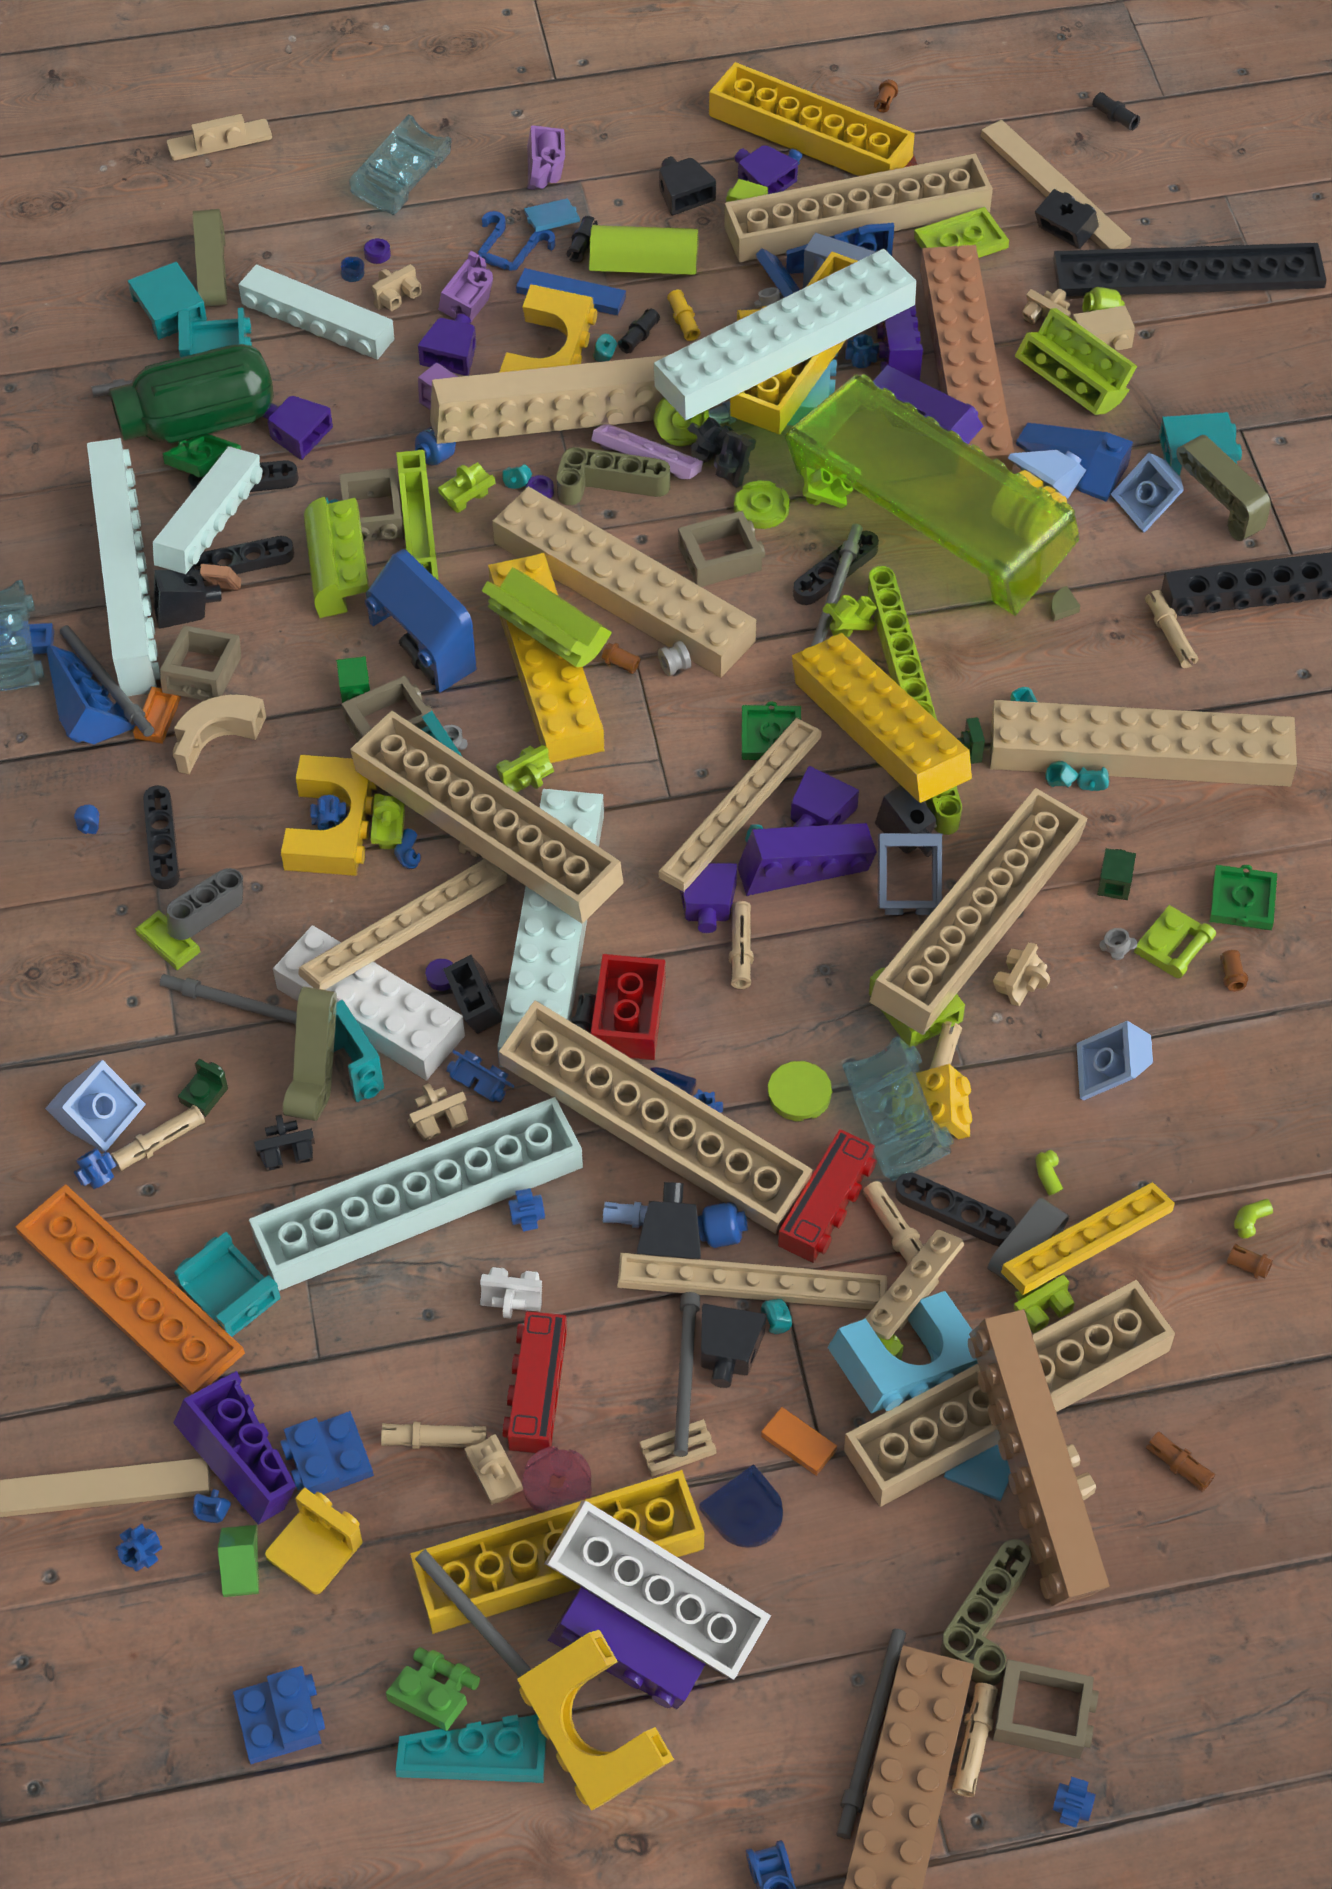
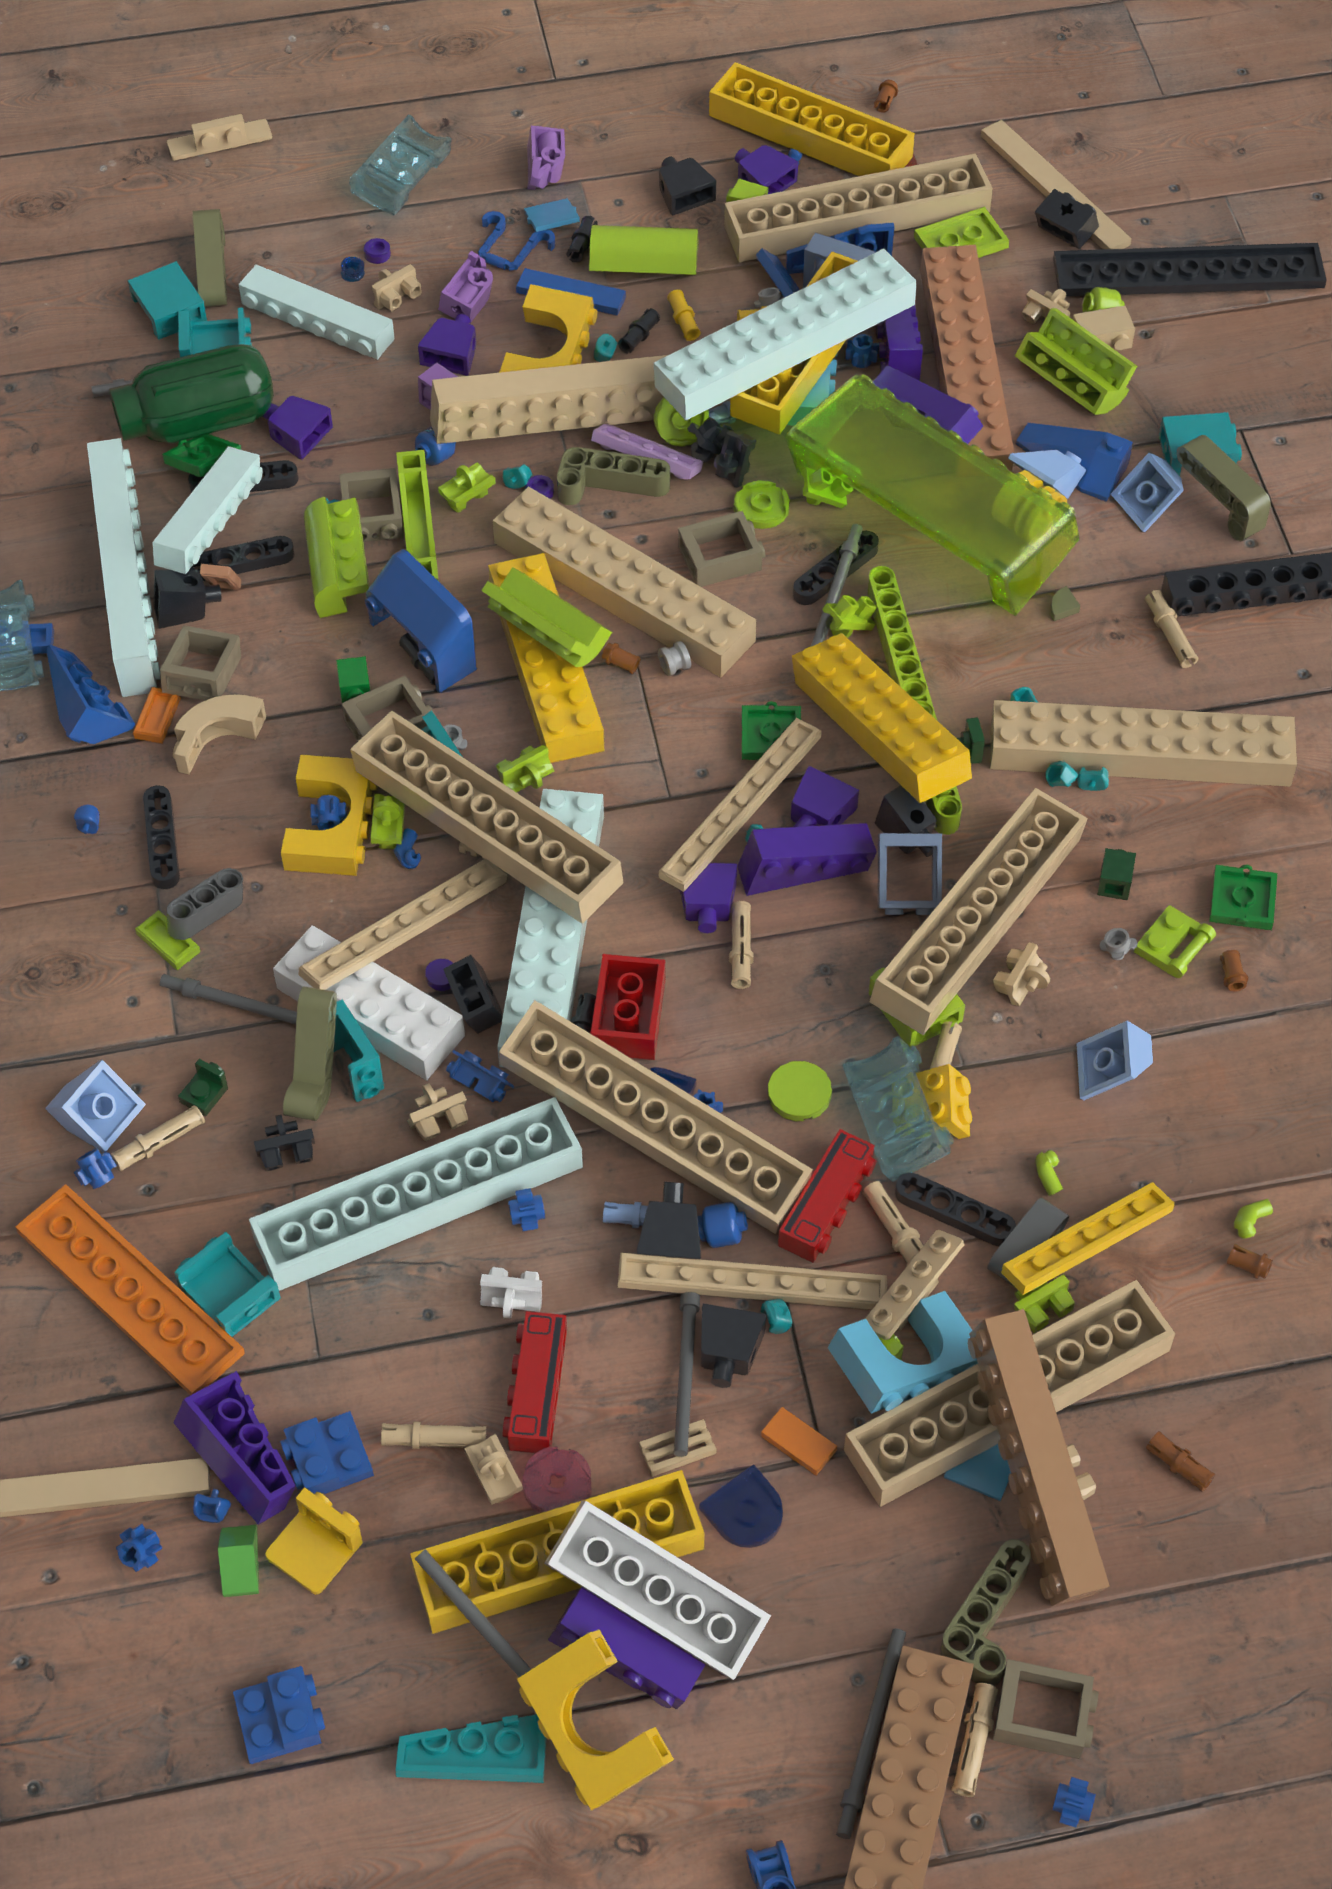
(132, 712): dark grey bar -> none
(428, 1698): bright green plate -> none
(1116, 111): black pin -> none

